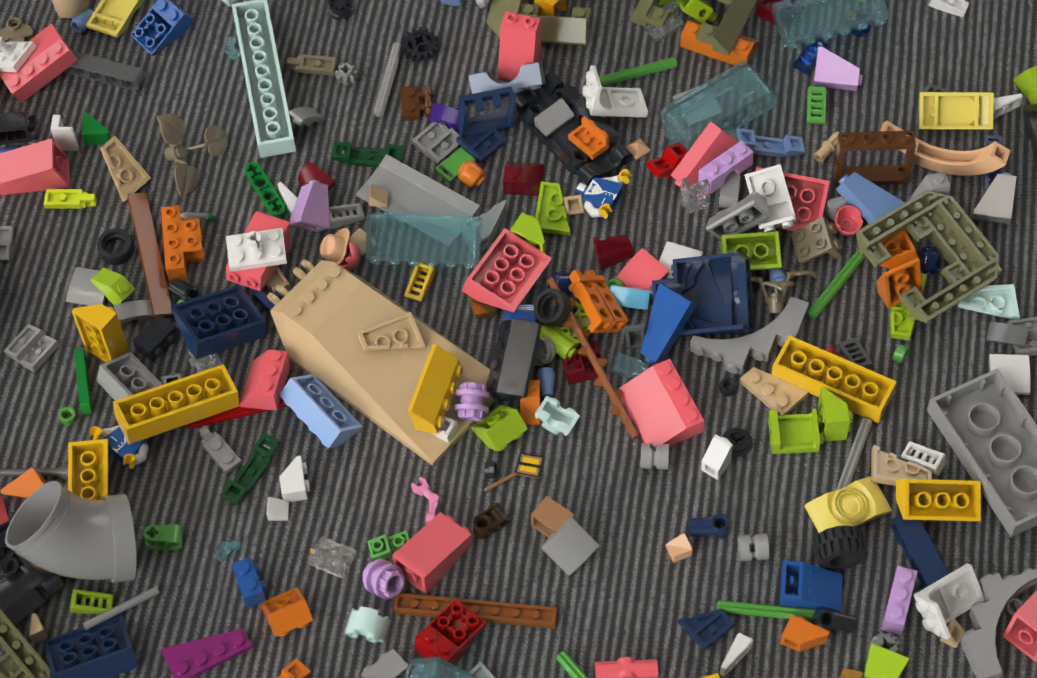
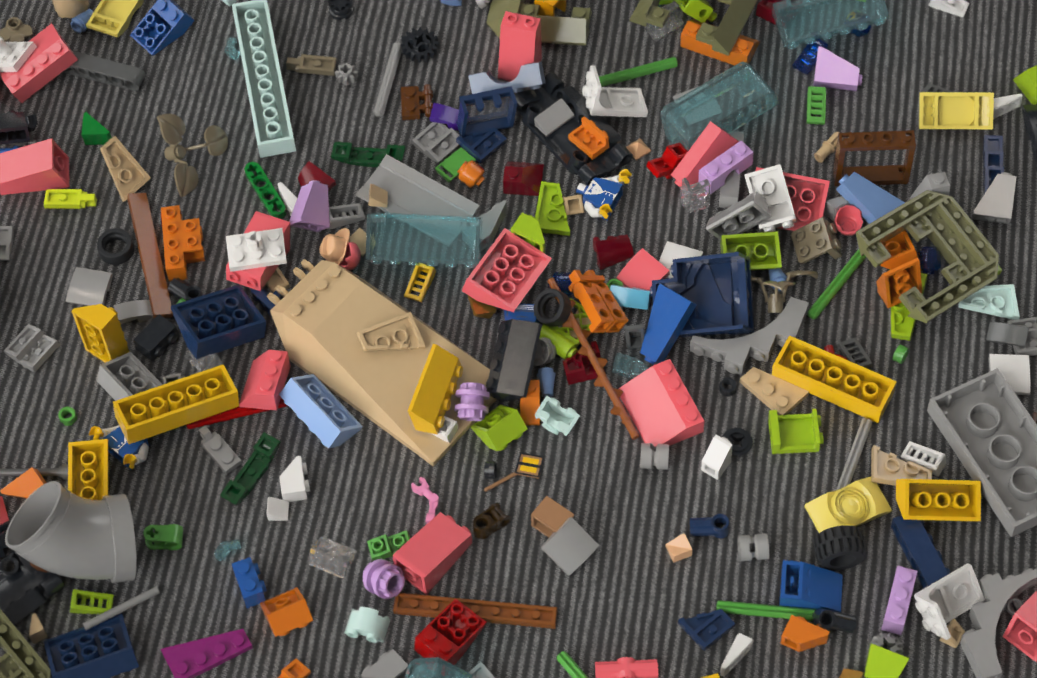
(63, 136): white panel -> none
(83, 381): green beam -> none
(112, 285): lime slope -> none
(202, 216): light grey piece -> none
(306, 116): light grey slope -> none
(771, 146): medium blue slope -> none
(834, 416): lime slope -> none
(956, 162): light nougat arch -> none

